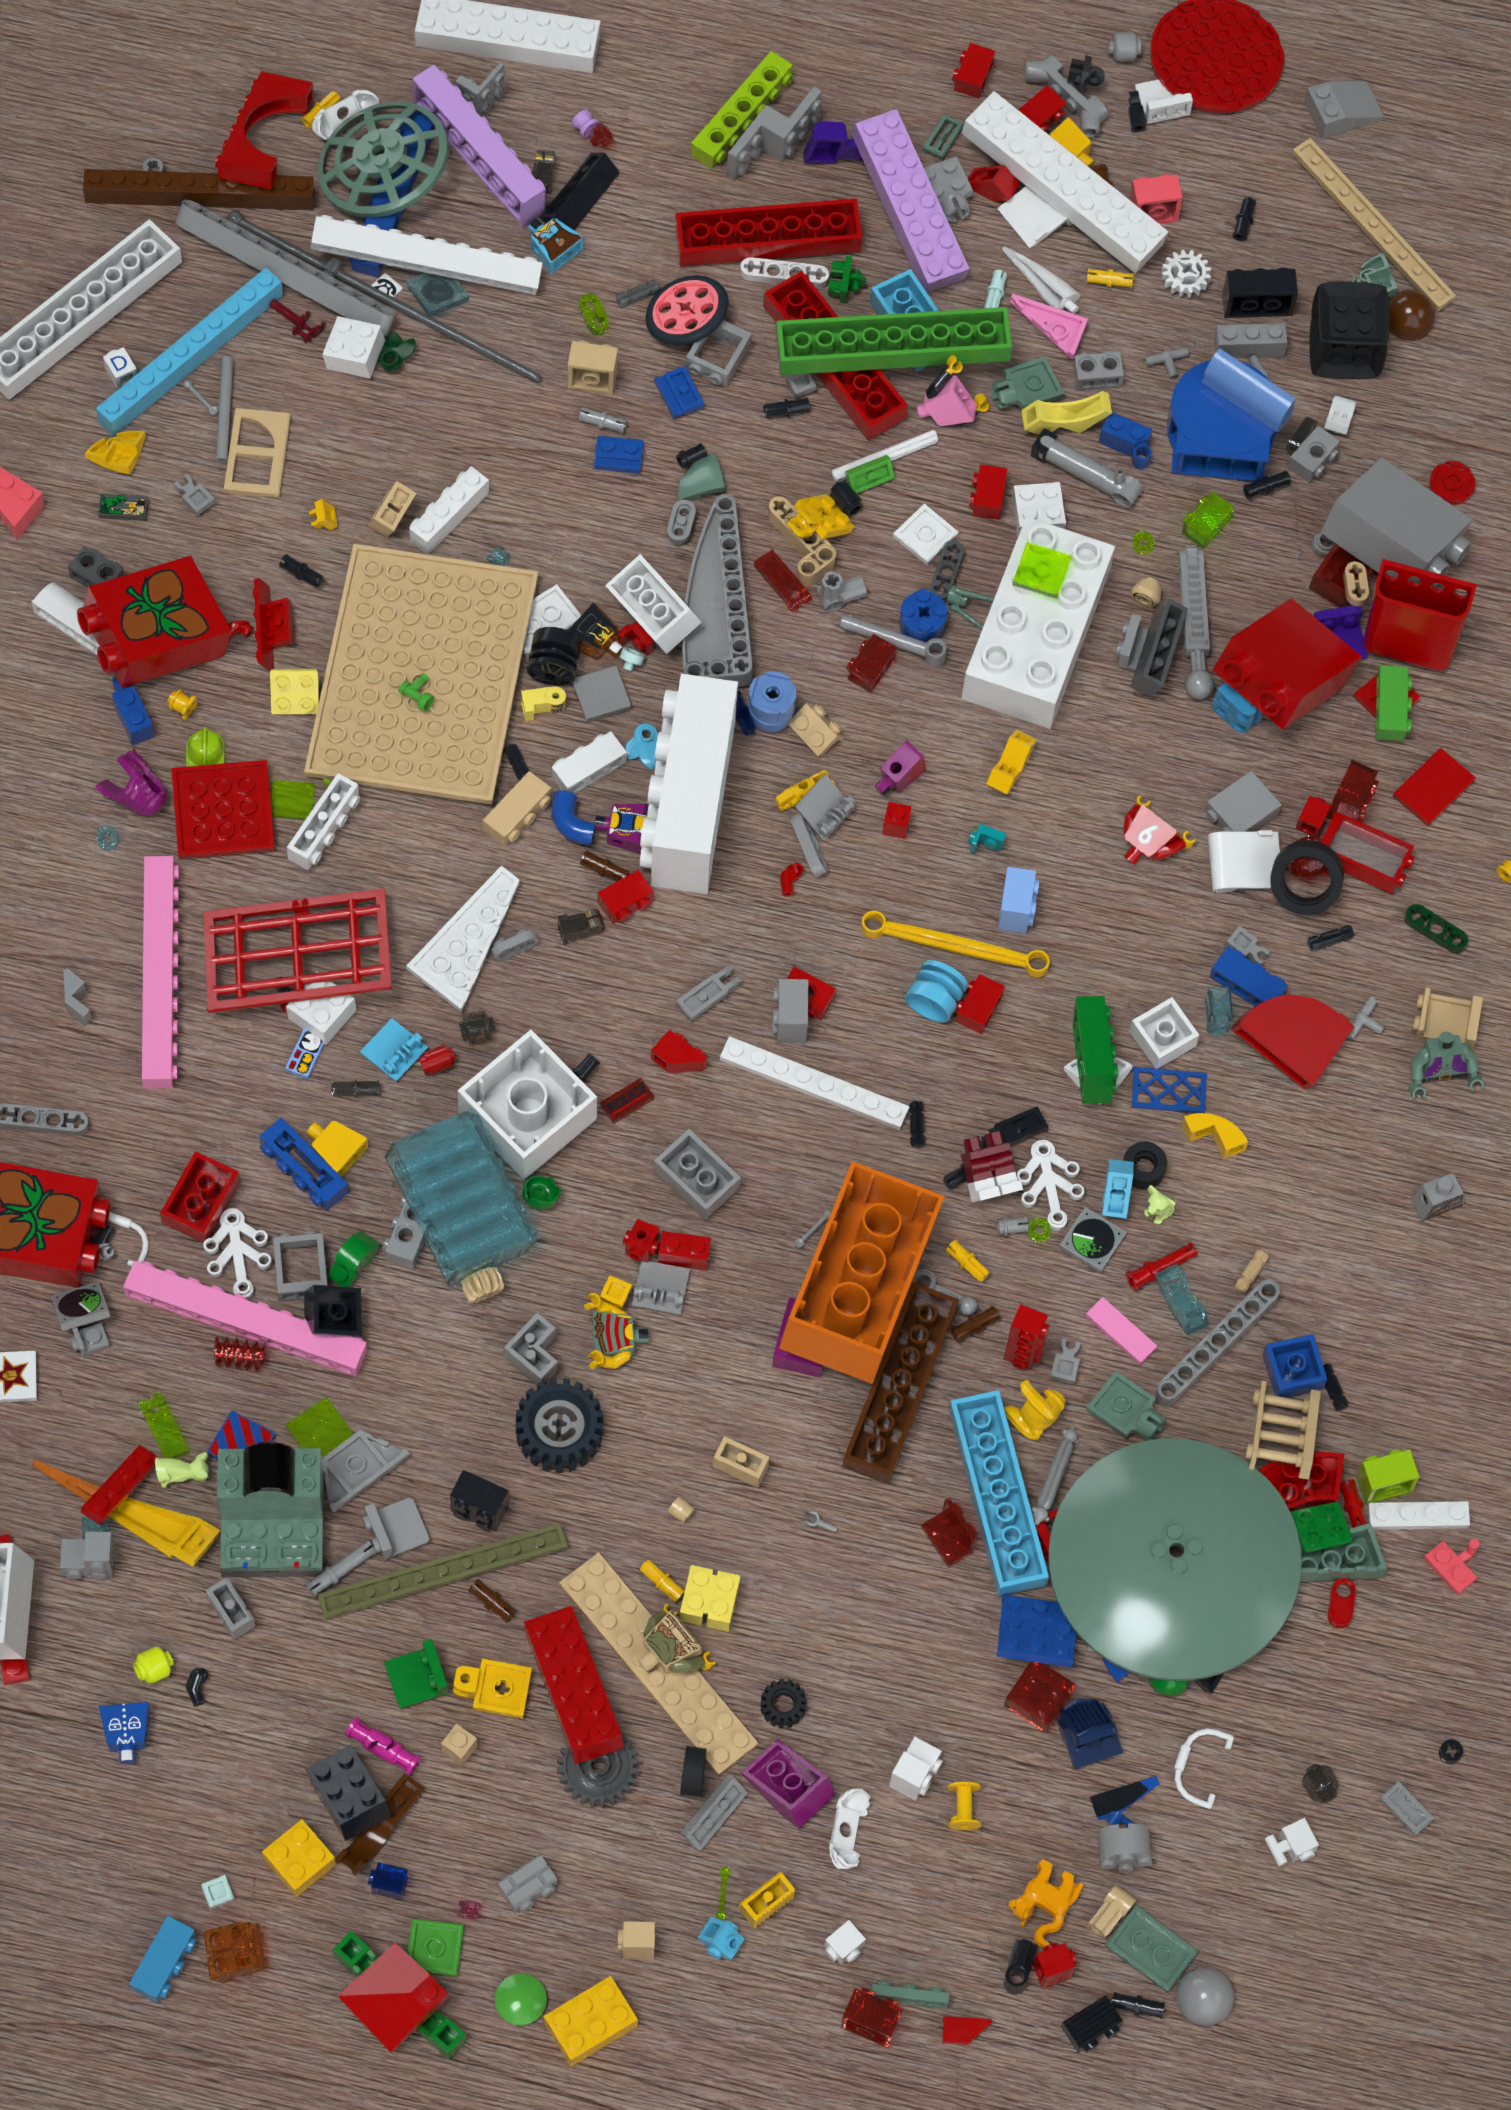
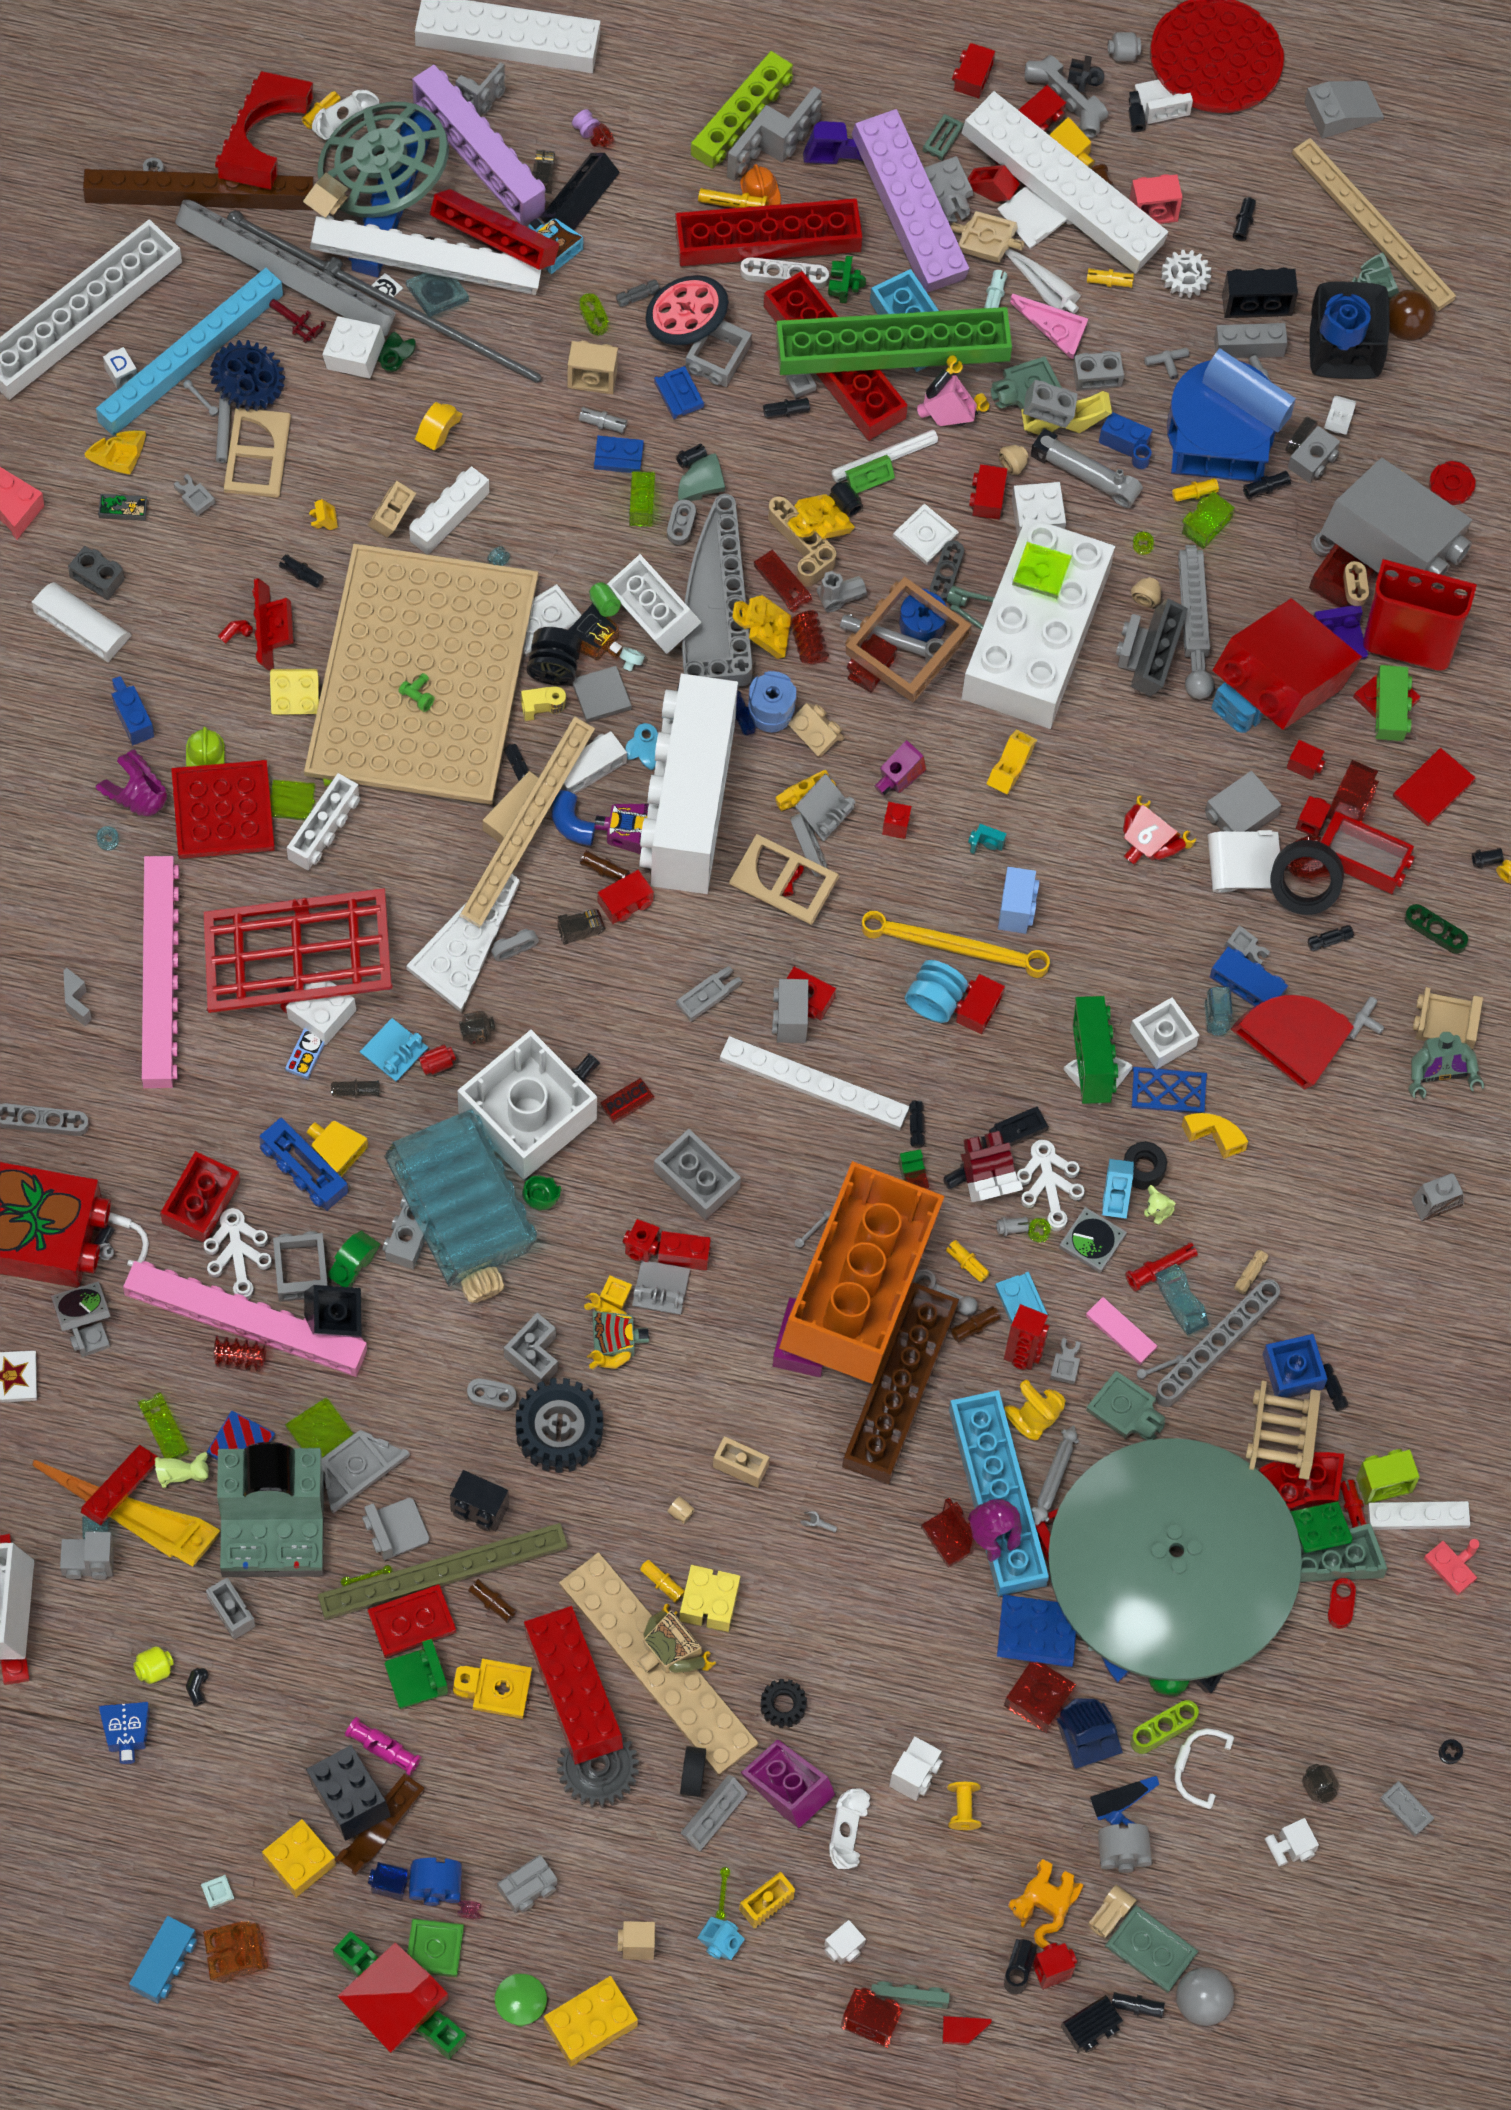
(154, 622): red brick -> none
(182, 703): yellow brick -> none
(247, 375): none -> dark blue gear
(326, 195): none -> tan brick
(340, 1568): light grey pin -> none
(347, 1581): none -> clear neon green hinge
(411, 1620): none -> red plate
(435, 1881): none -> blue brick
(437, 424): none -> yellow brick
(459, 1745): tan brick -> none
(492, 1392): none -> light grey plate
(494, 229): none -> red brick
(526, 822): none -> tan plate
(604, 599): none -> bright green brick
(640, 638): red bracket -> none
(642, 499): none -> clear neon green brick
(677, 1055): red slope -> none
(730, 200): none -> yellow pin
(747, 880): none -> tan window
(761, 183): none -> orange piece
(767, 624): none -> yellow plate
(809, 637): none -> clear red piece
(913, 1169): none -> leg
(936, 663): none -> medium nougat window
(987, 236): none -> tan plate
(992, 1520): none -> magenta hair
(1013, 458): none -> tan cone
(1019, 1291): none -> medium azure plate
(1050, 403): none -> light grey brick
(1141, 1373): none -> light grey hinge
(1172, 1718): none -> lime beam
(1195, 490): none -> yellow axle
(1306, 760): none -> red brick
(1345, 321): none -> blue brick
(1487, 857): none -> black pin

